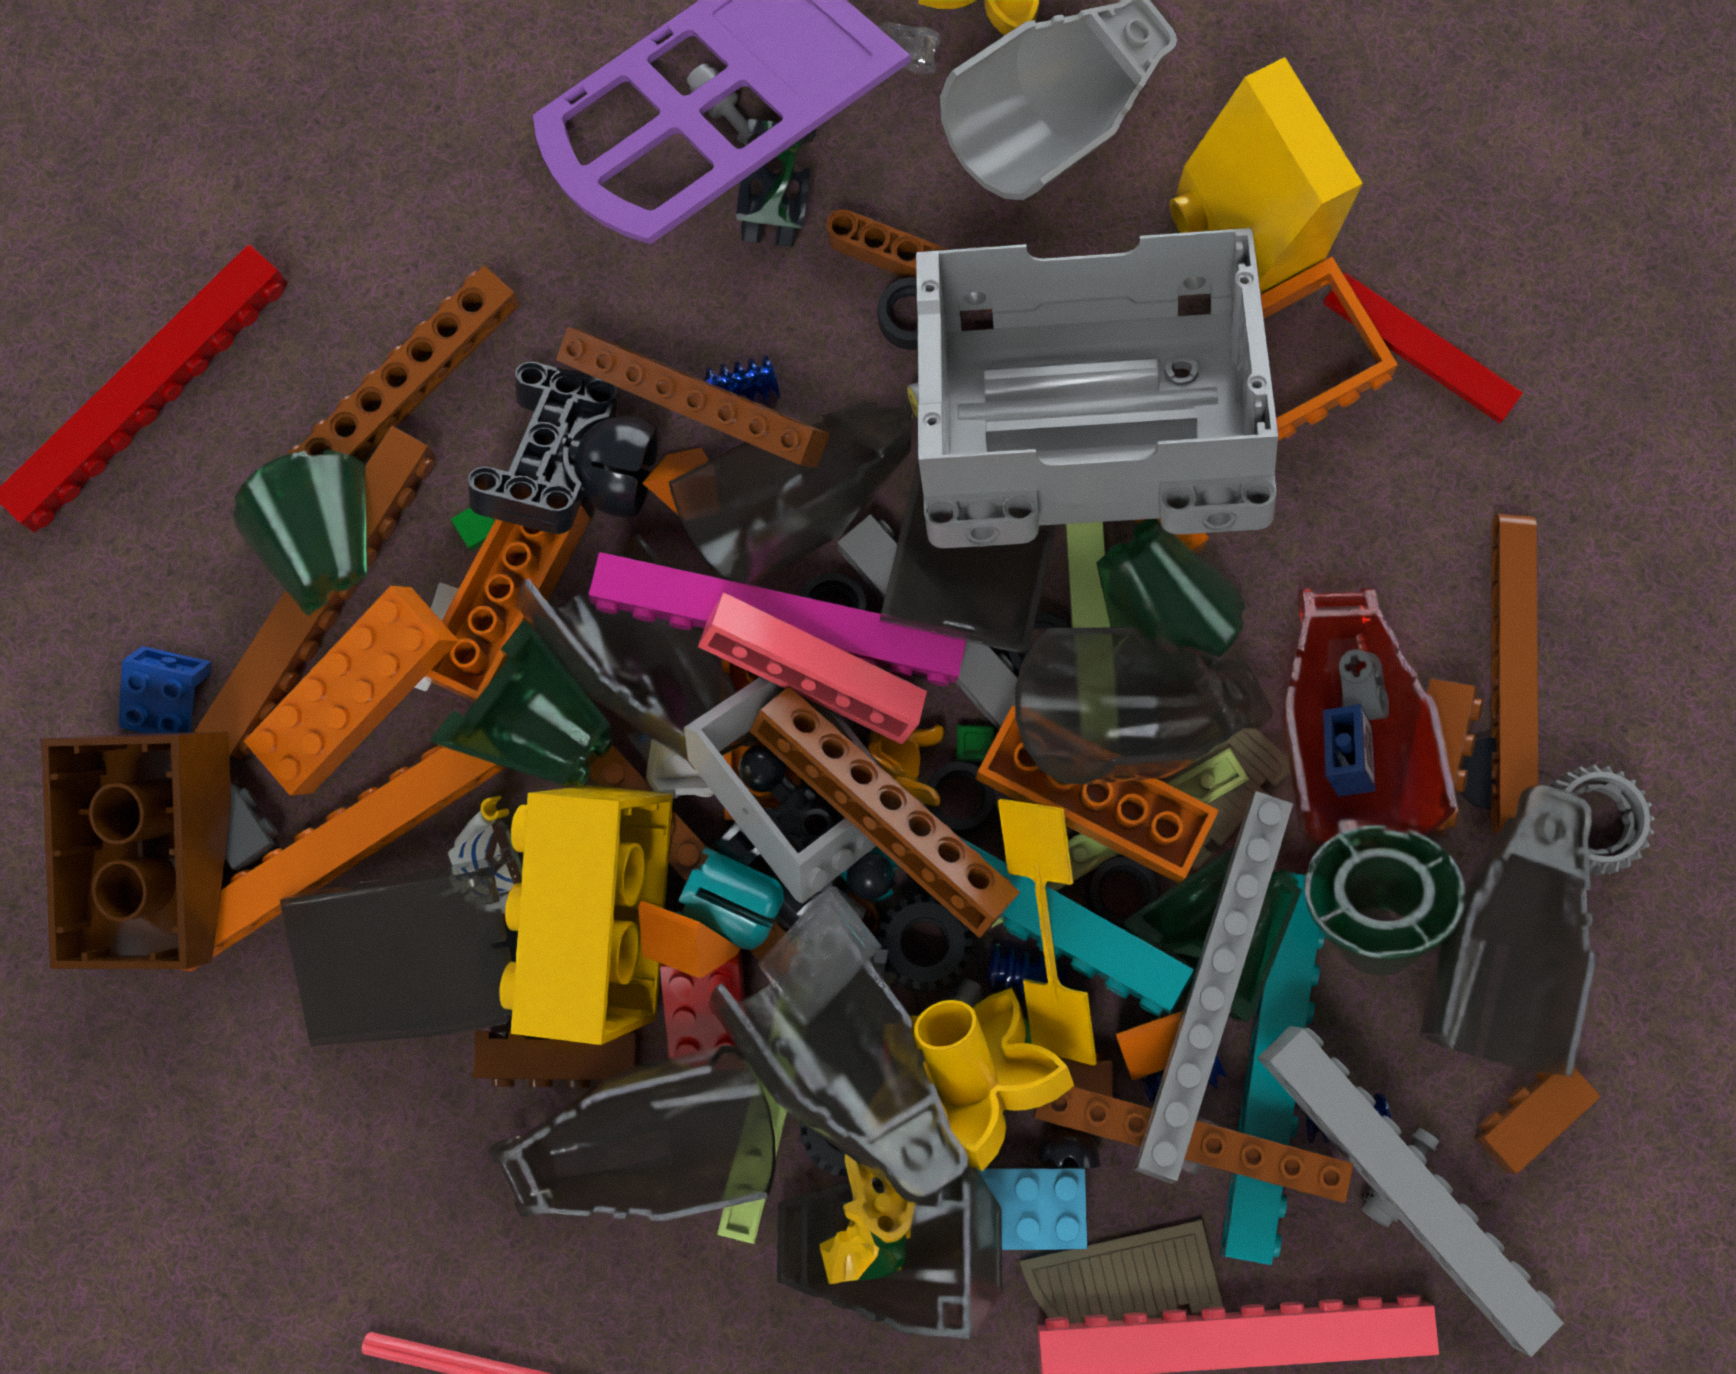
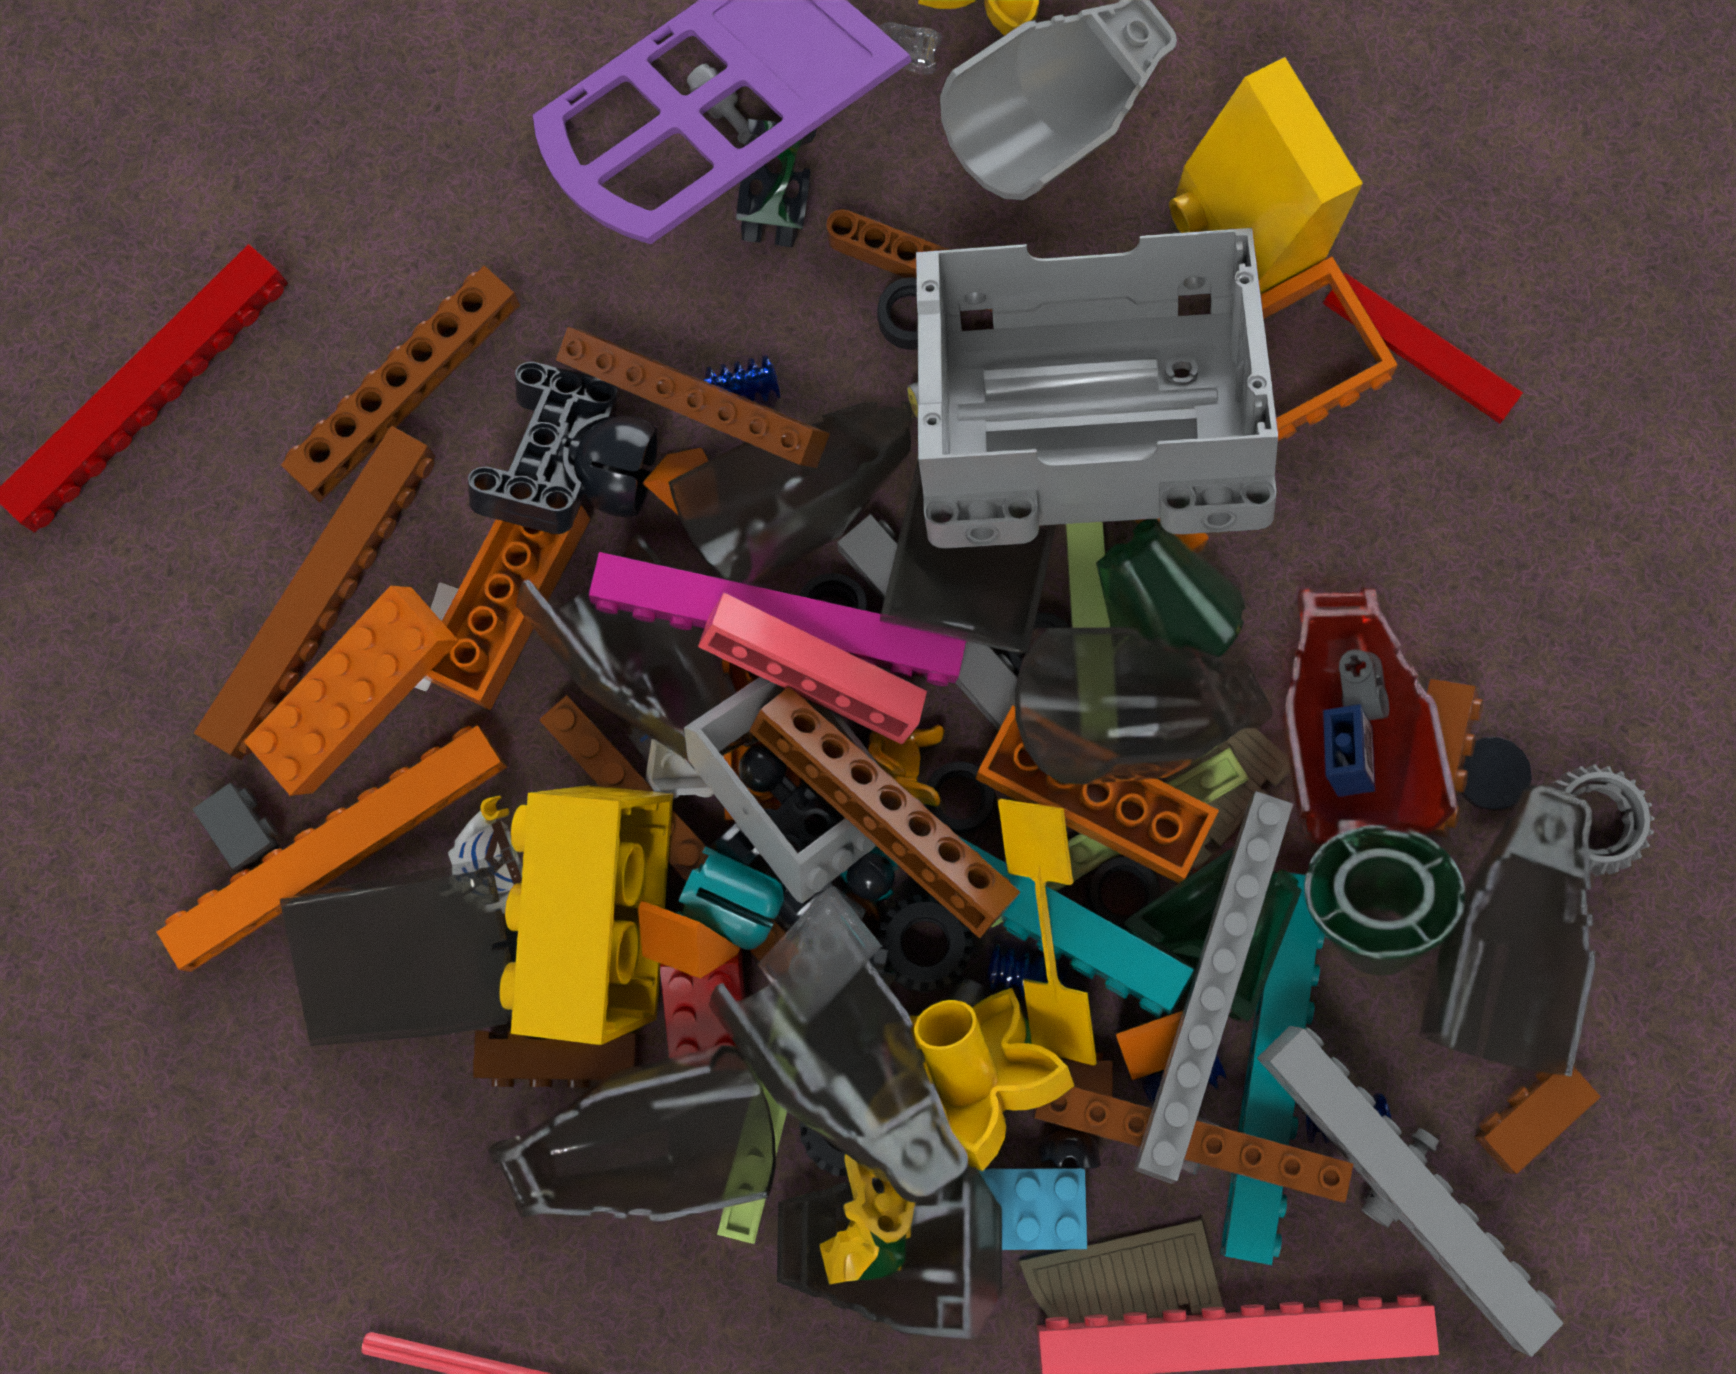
(135, 848): reddish brown slope -> none
(159, 690): blue bracket -> none
(307, 523): clear green cone -> none
(472, 527): green tile -> none
(531, 717): clear green cone -> none
(973, 743): green tile -> none
(1513, 662): dark orange beam -> none

